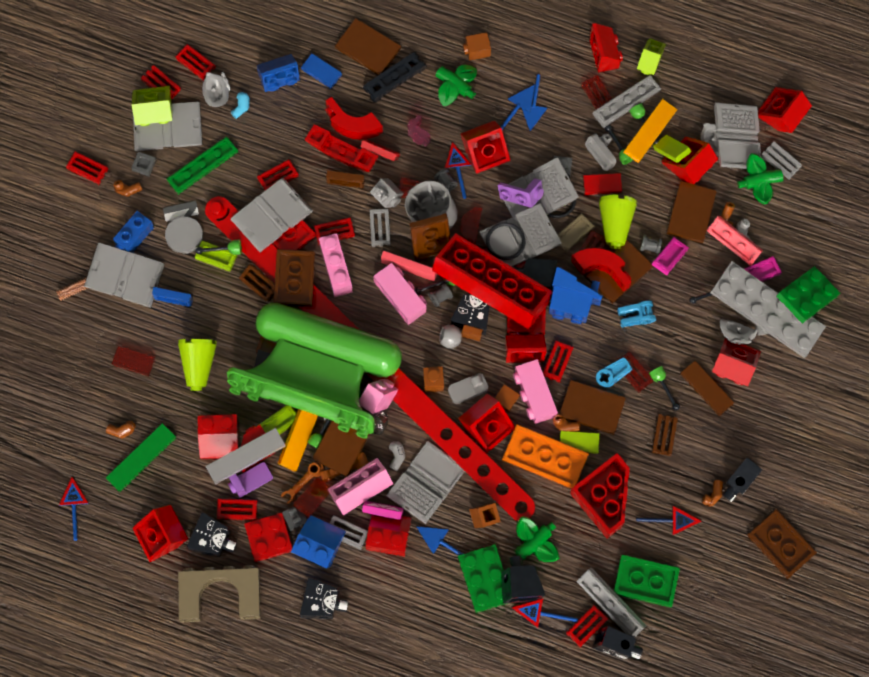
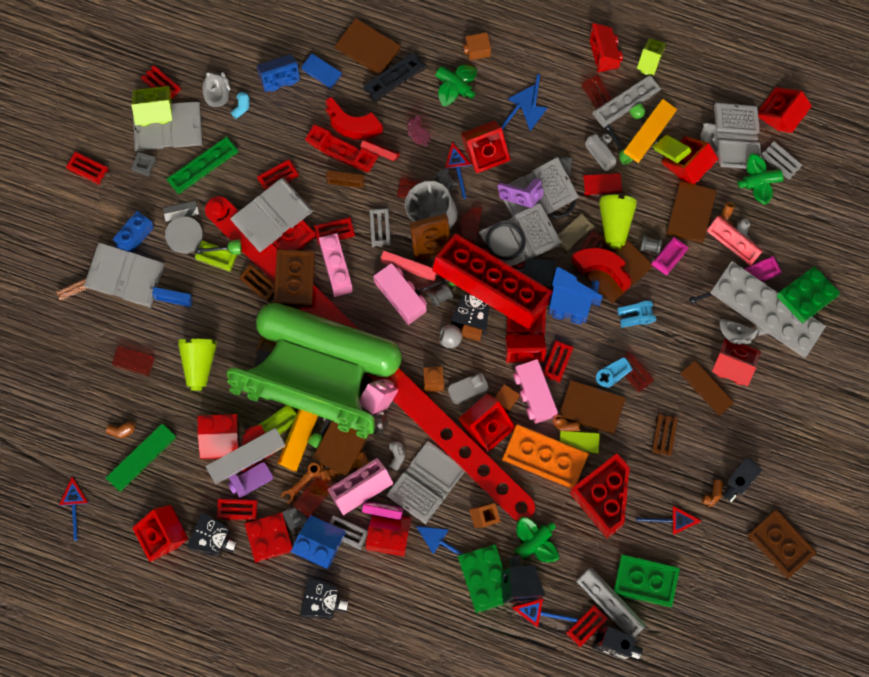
(126, 190): dark orange arm -> none
(193, 583): dark tan arch -> none
(211, 66): red tile -> none
(387, 193): light grey brick -> none
(659, 375): hinge -> none

